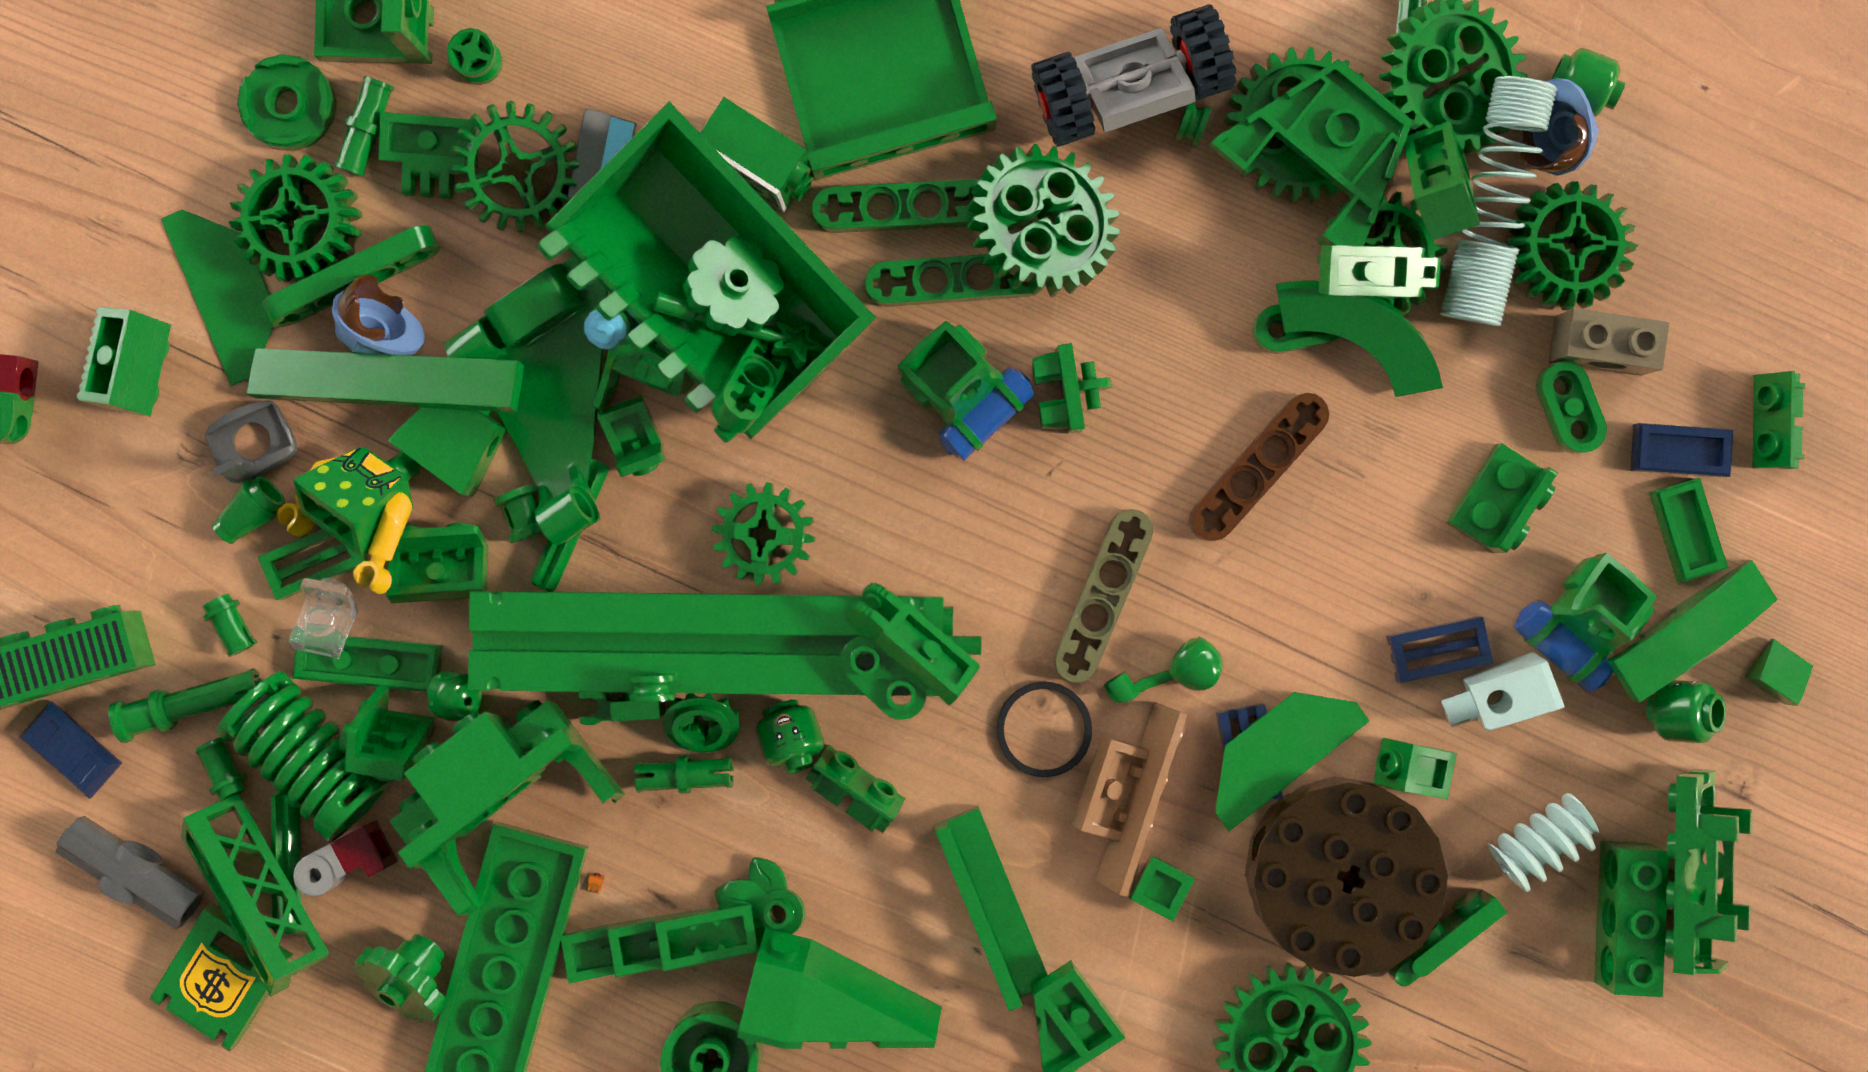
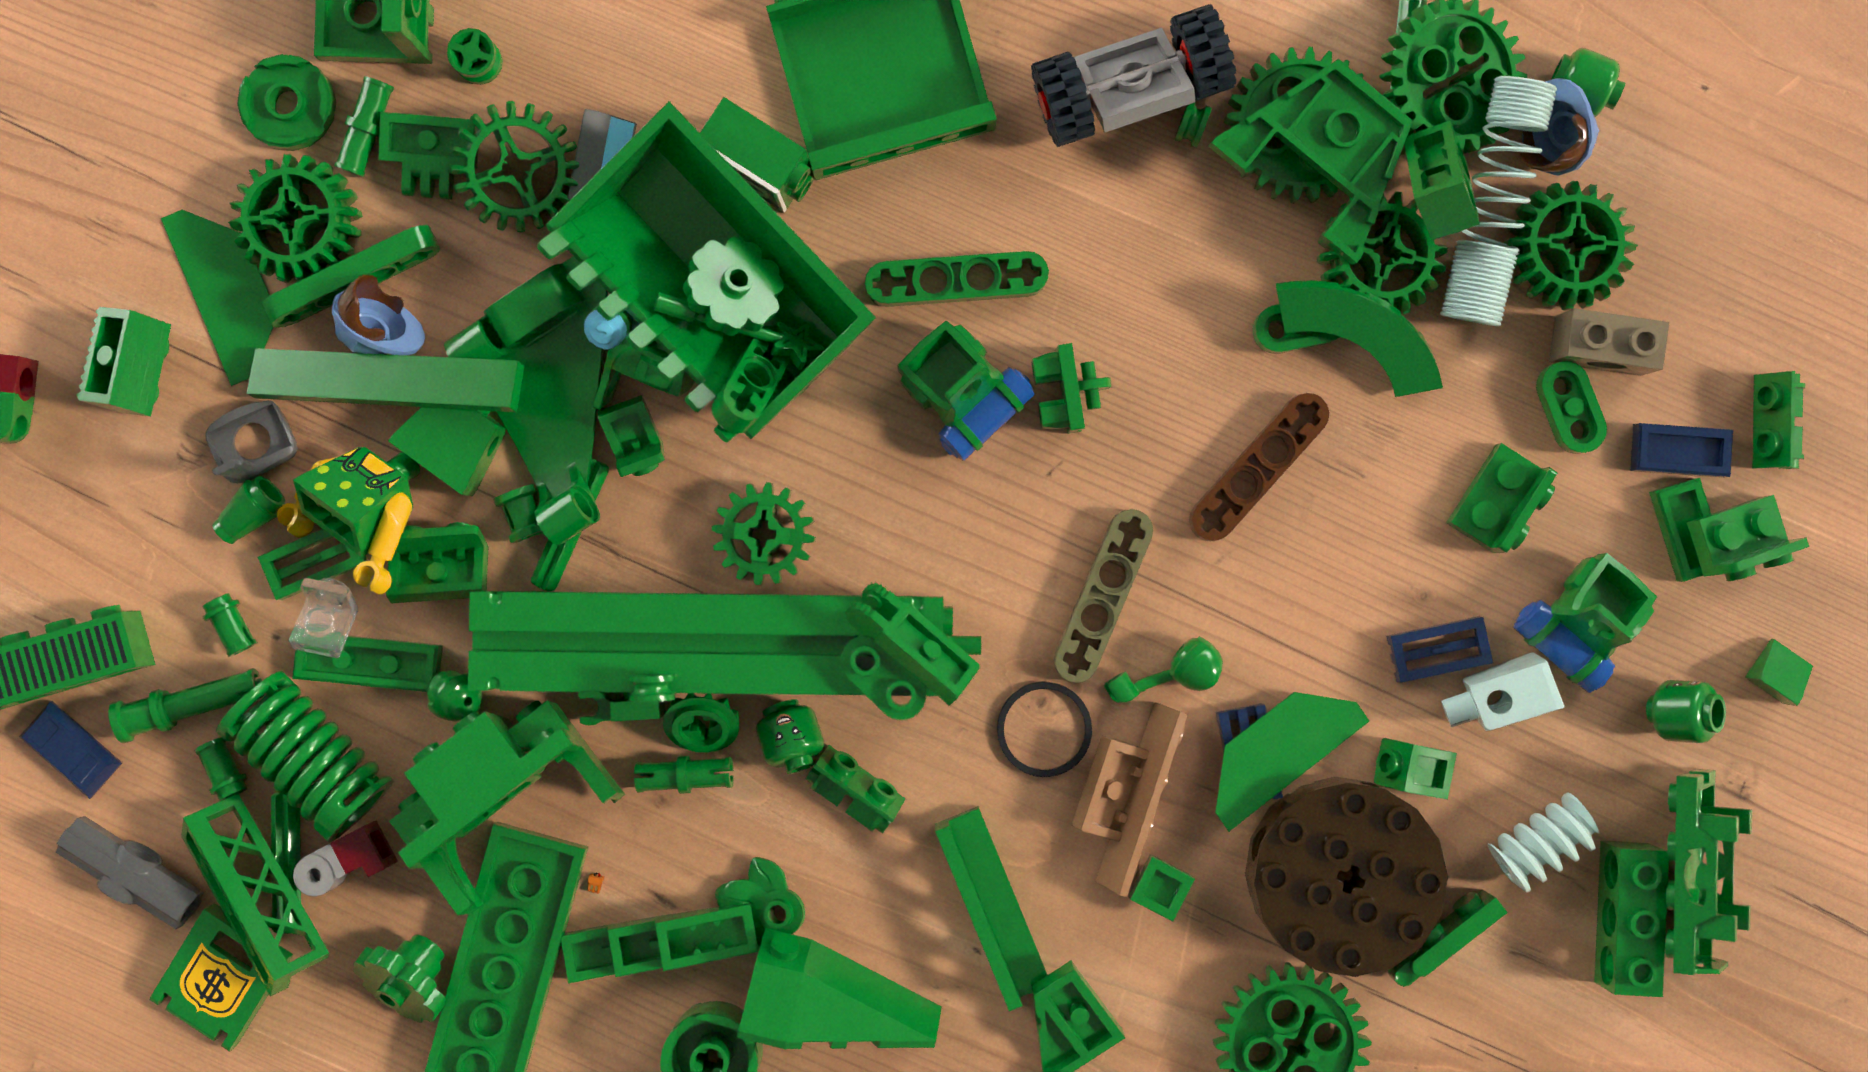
(383, 740): green bracket -> none
(903, 197): green beam -> none
(1061, 257): green gear -> none
(1376, 271): hinge -> none
(1692, 631): green slope -> none
(1742, 538): none -> green bracket

